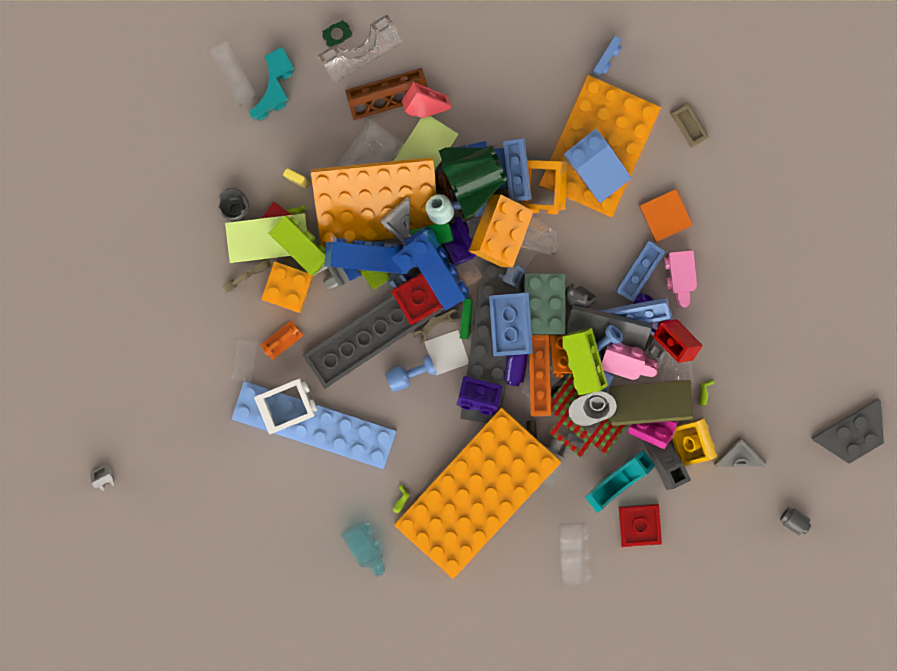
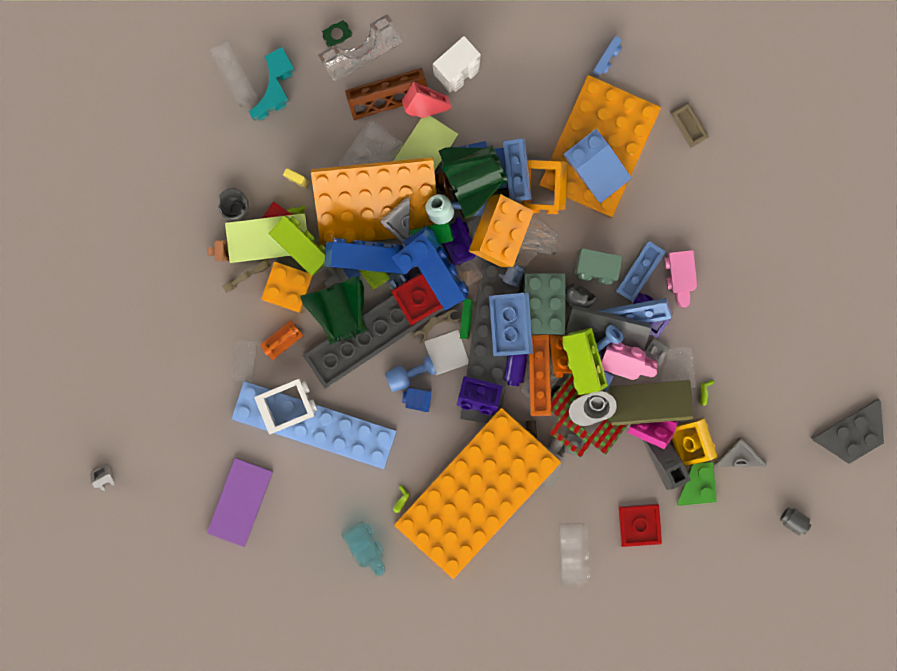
(219, 250): none -> nougat tile
(239, 502): none -> medium lavender tile
(338, 309): none -> dark green brick
(417, 399): none -> blue slope
(456, 65): none -> white brick
(597, 265): none -> sand green brick
(619, 480): teal arch -> none
(666, 215): orange tile -> none
(677, 340): red brick -> none
(701, 487): none -> bright green wing

